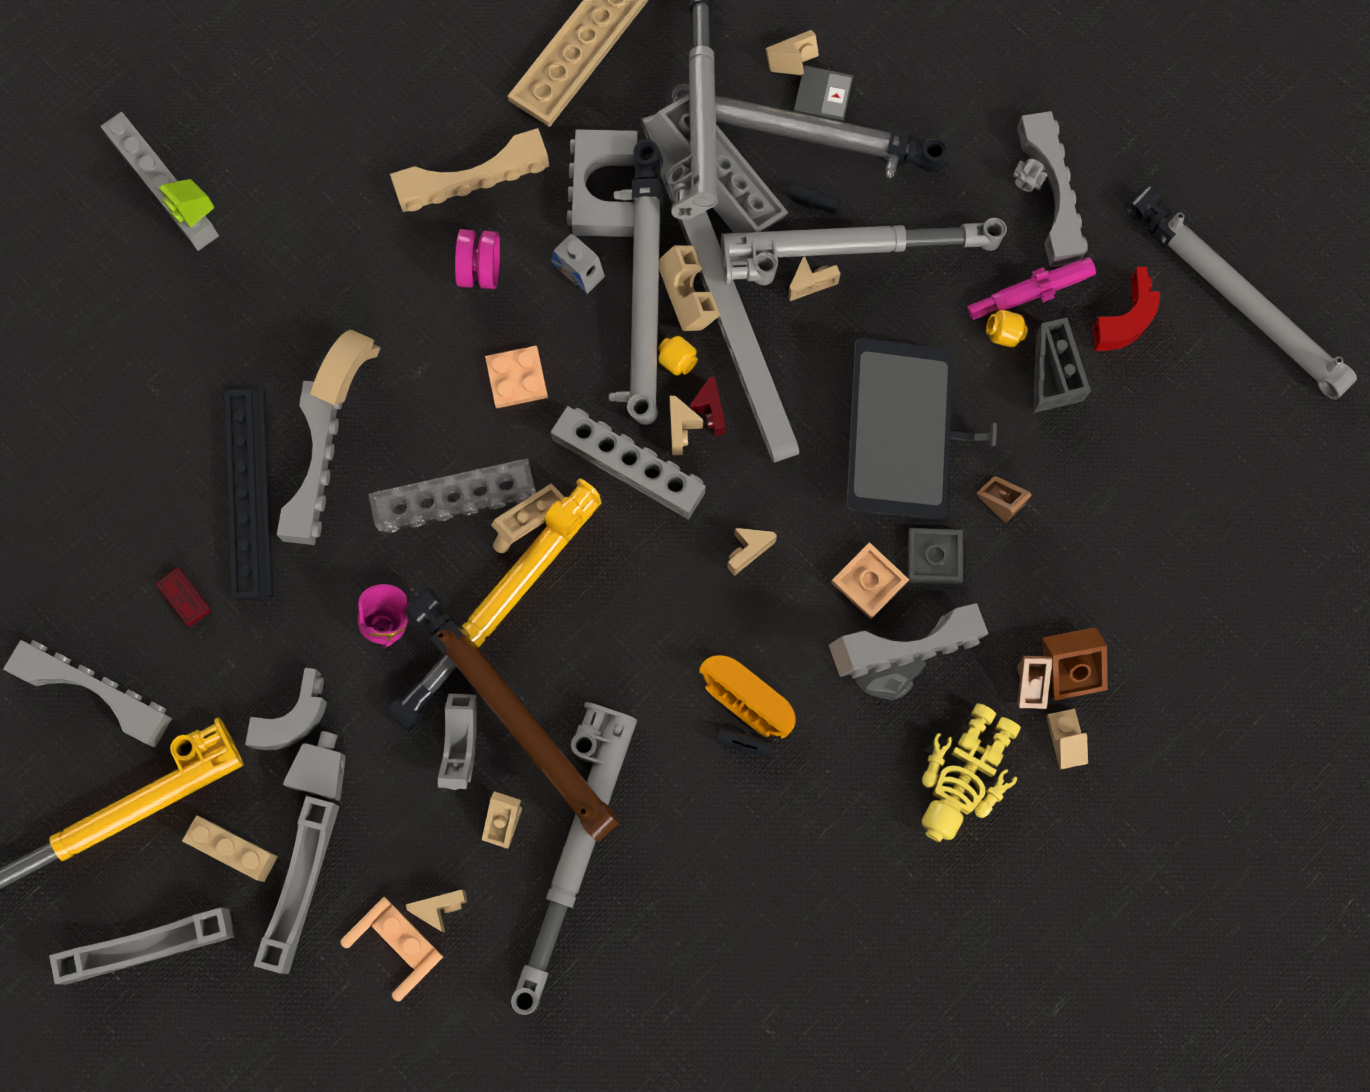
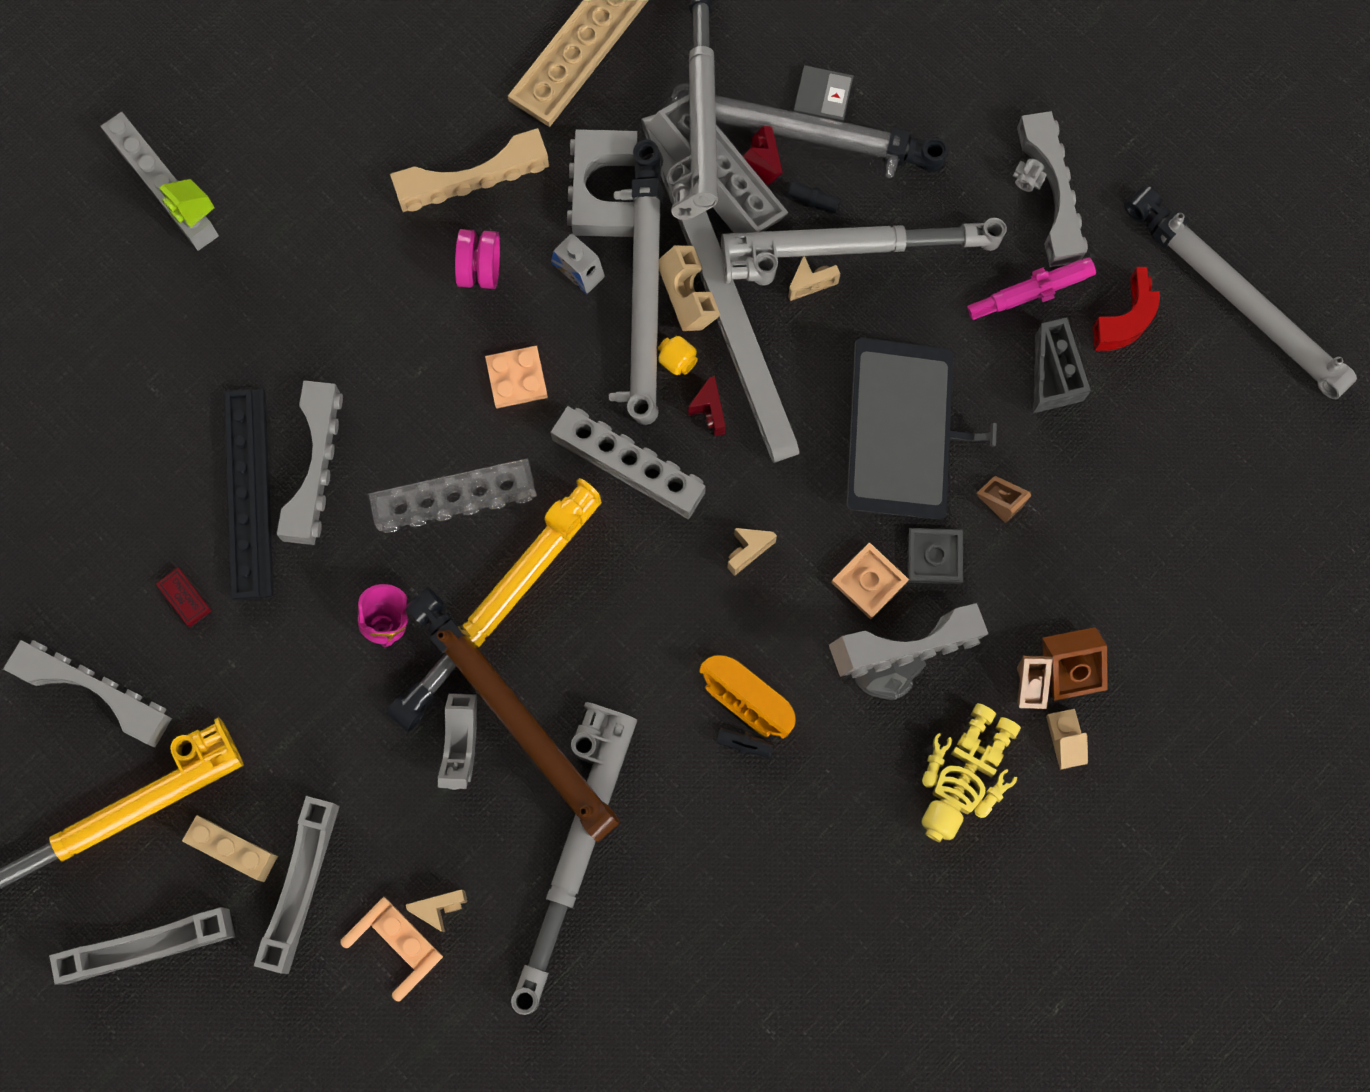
(294, 726): light grey arch -> none
(318, 769): light grey torso -> none
(341, 365): tan arch -> none
(501, 819): tan slope -> none
(524, 517): tan piece -> none
(682, 418): tan slope -> none
(764, 155): none -> dark red slope
(789, 54): tan slope -> none
(1006, 328): yellow head -> none

